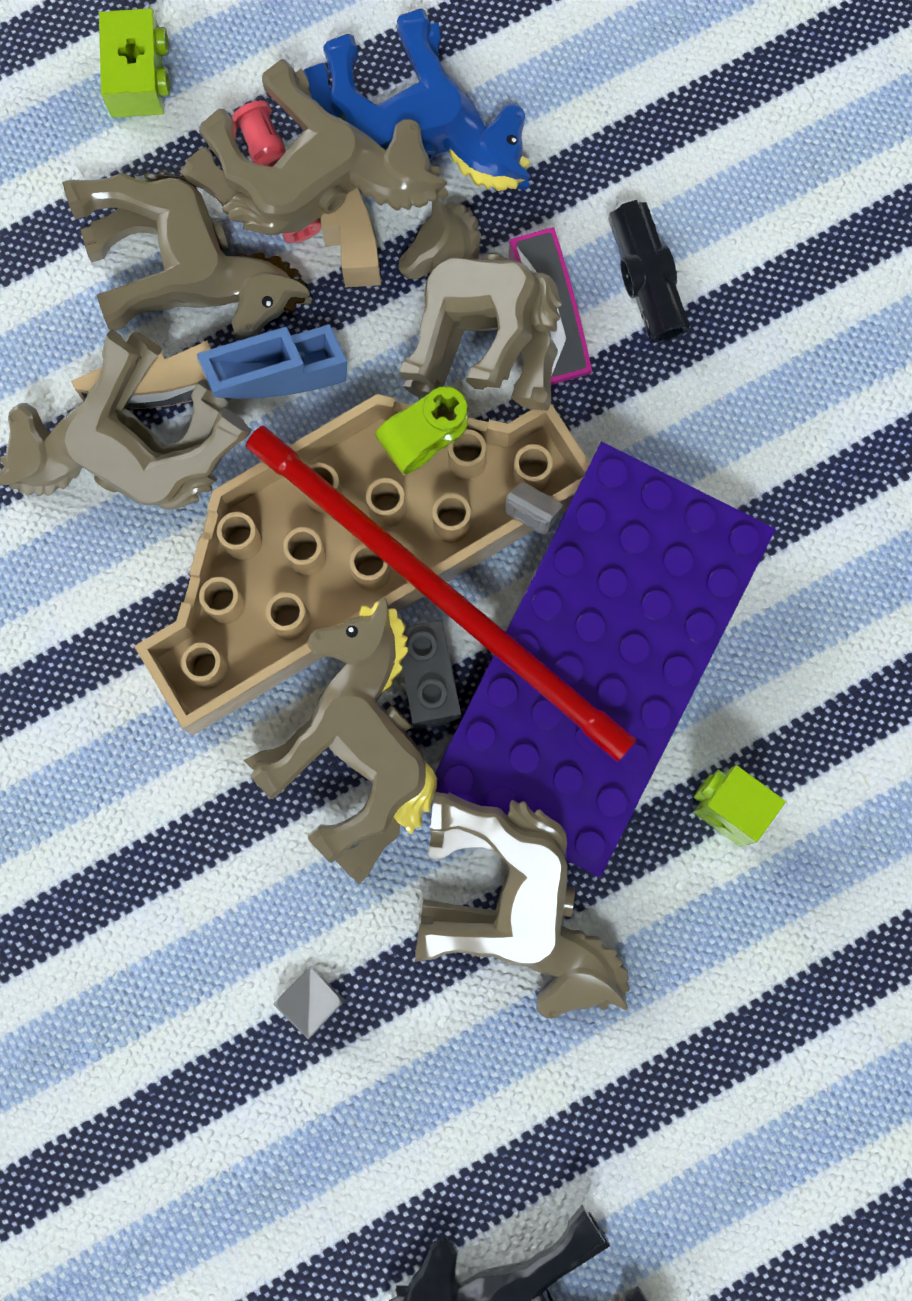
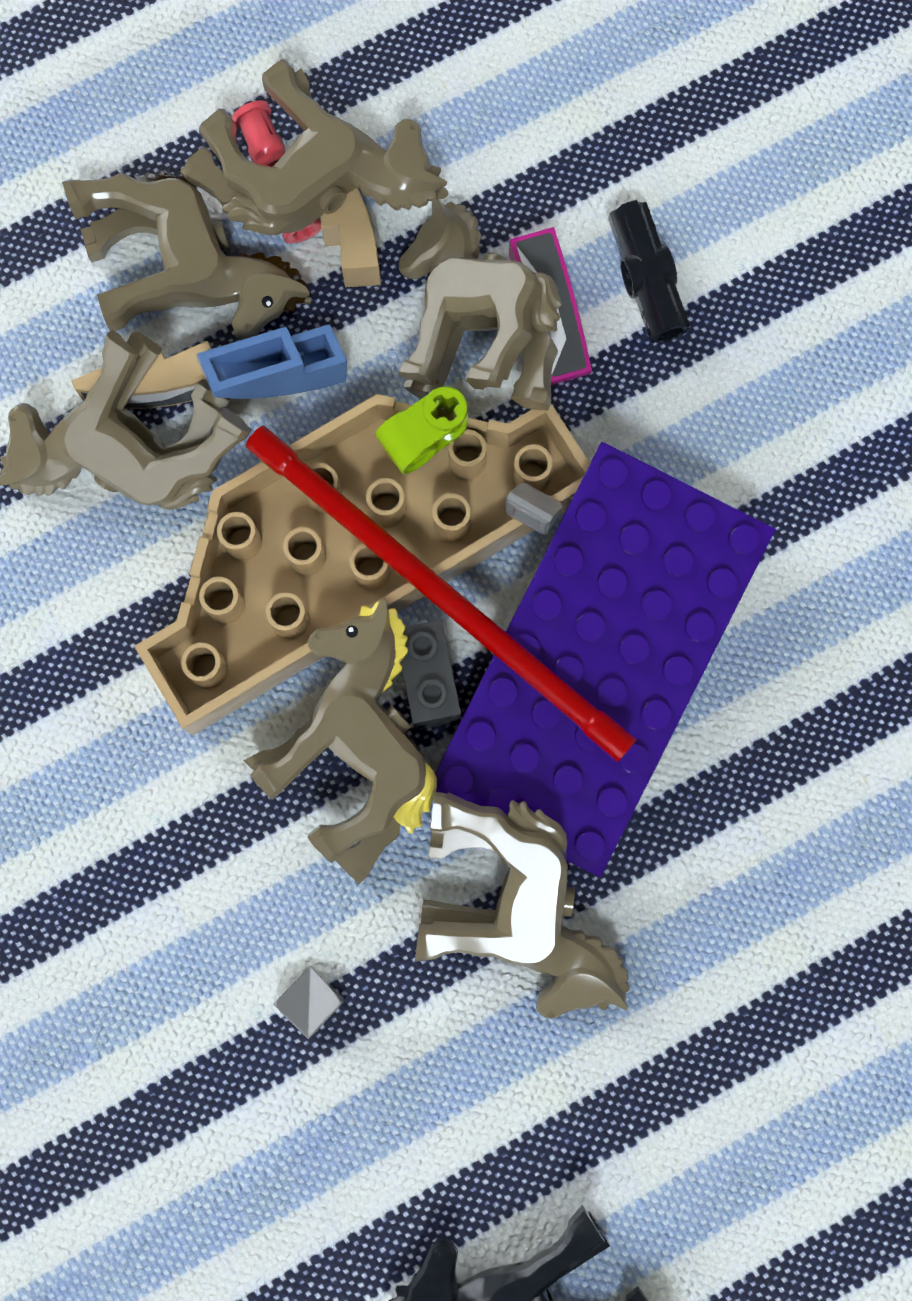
(132, 63): lime brick -> none
(436, 103): blue animal -> none
(737, 805): lime brick -> none

